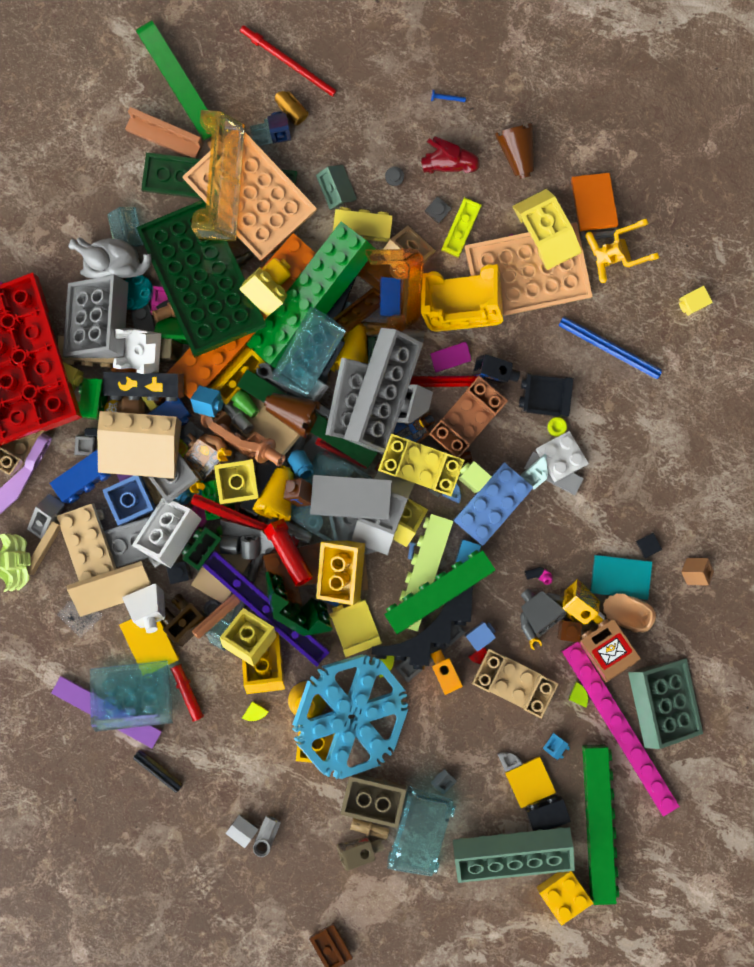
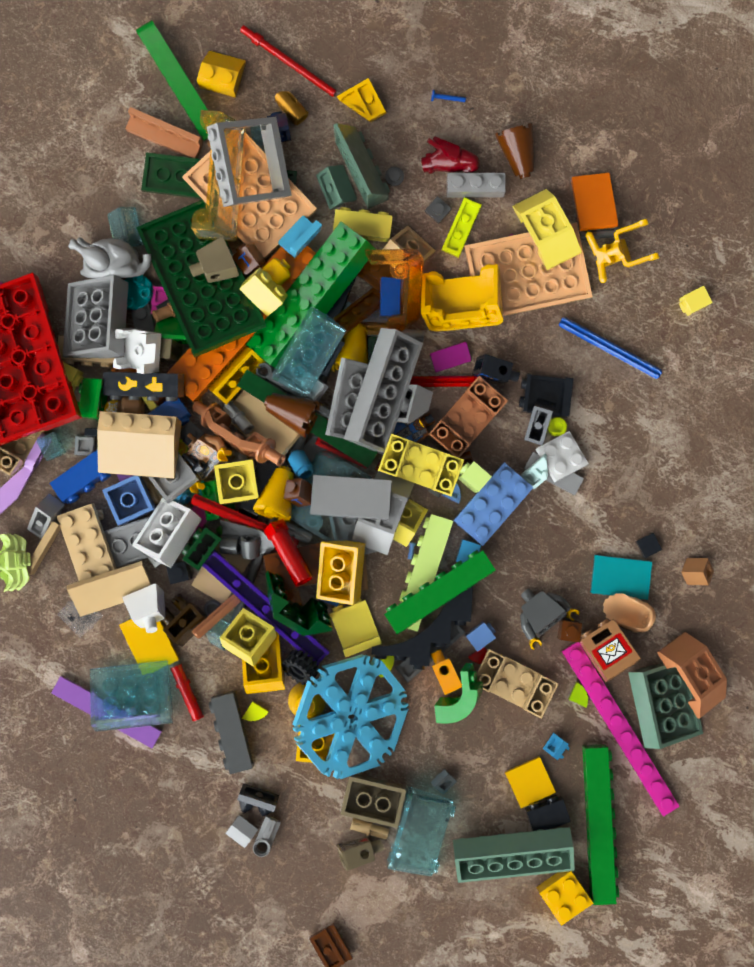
(51, 446): none -> clear light blue panel
(156, 770): black axle -> none
(197, 467): none -> black hand
(207, 401): dark azure brick -> none
(215, 262): none -> dark tan torso
(221, 73): none -> yellow slope
(232, 732): none -> dark grey brick
(244, 403): bright green cone -> none
(248, 258): none -> reddish brown brick
(252, 796): none -> black tile
(274, 157): none -> light grey window
(299, 236): none -> medium azure panel
(300, 666): none -> black tyre
(360, 165): none -> sand green slope
(363, 100): none -> yellow wing
(456, 709): none -> arch
(475, 185): none -> light grey brick
(509, 760): light grey tile -> none
(540, 421): none -> black brick
(540, 573): arm -> none
(582, 603): yellow torso -> none
(698, 671): none -> nougat slope

